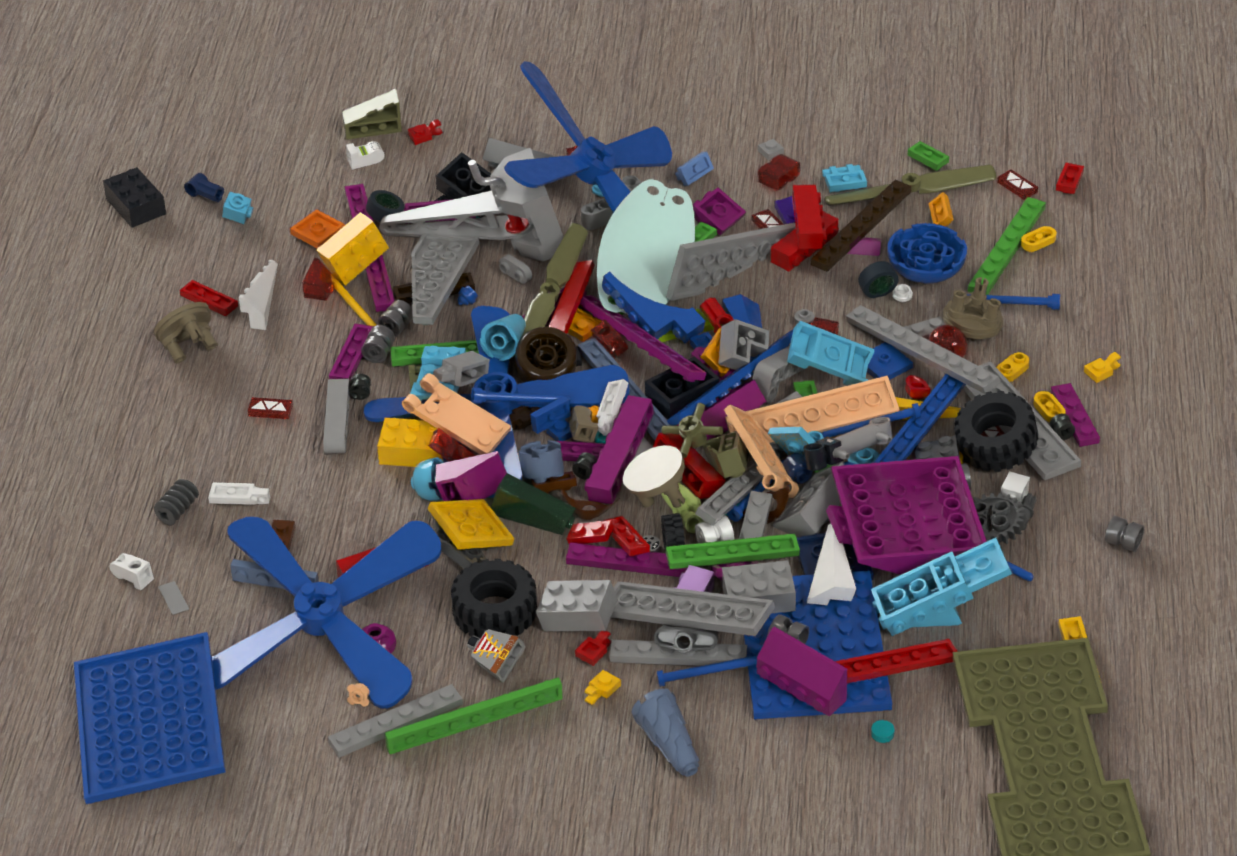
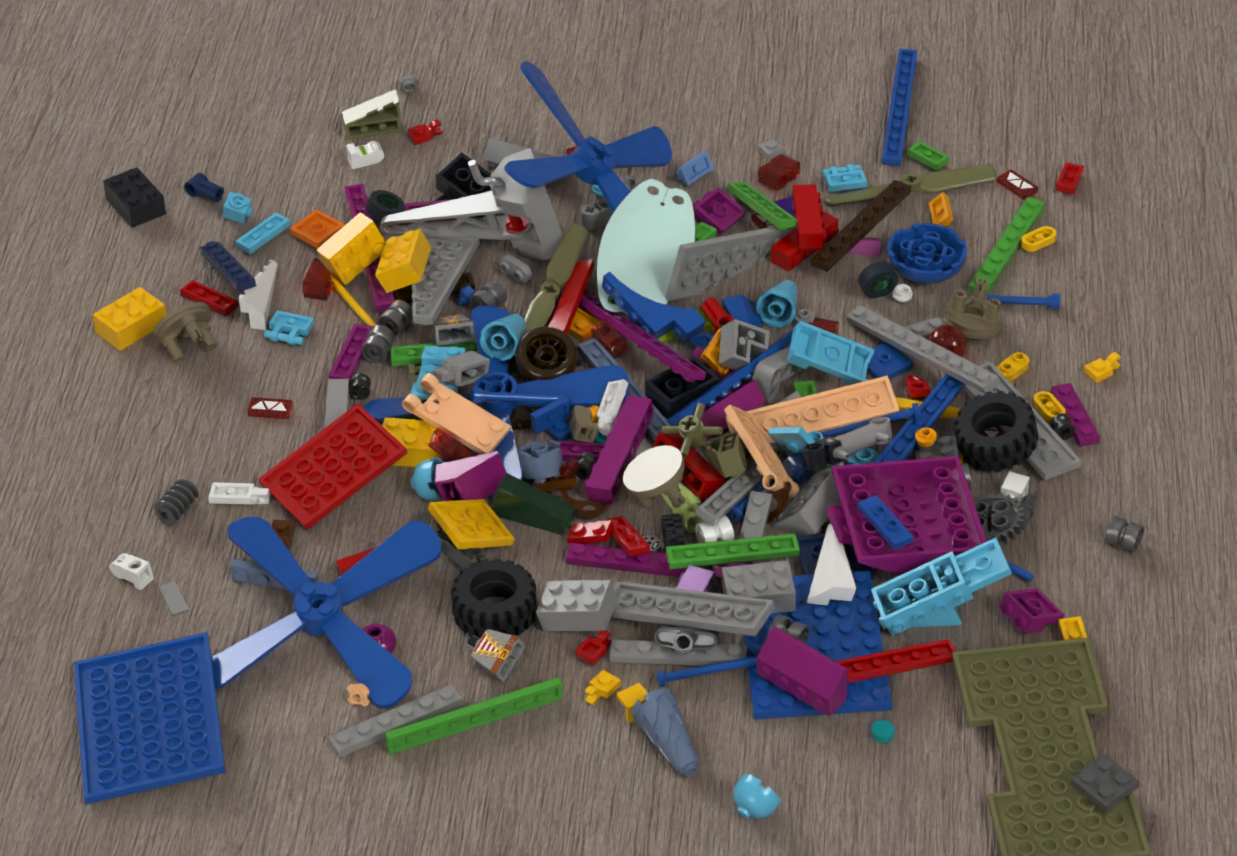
(129, 318): none -> yellow brick
(228, 266): none -> dark blue plate
(263, 233): none -> medium azure plate
(289, 323): none -> medium azure plate
(332, 466): none -> red plate
(403, 260): none -> yellow brick
(408, 83): none -> light grey plate
(451, 329): none -> light grey torso
(490, 295): none -> flat silver wheel
(569, 468): none -> clear red hinge
(629, 697): none -> yellow panel
(754, 798): none -> medium azure cylinder
(762, 205): none -> bright green plate
(778, 304): none -> medium azure cone
(885, 522): none -> blue plate
(899, 107): none -> blue plate
(926, 437): none -> light orange plate
(1029, 609): none -> magenta plate
(1104, 782): none -> dark grey plate

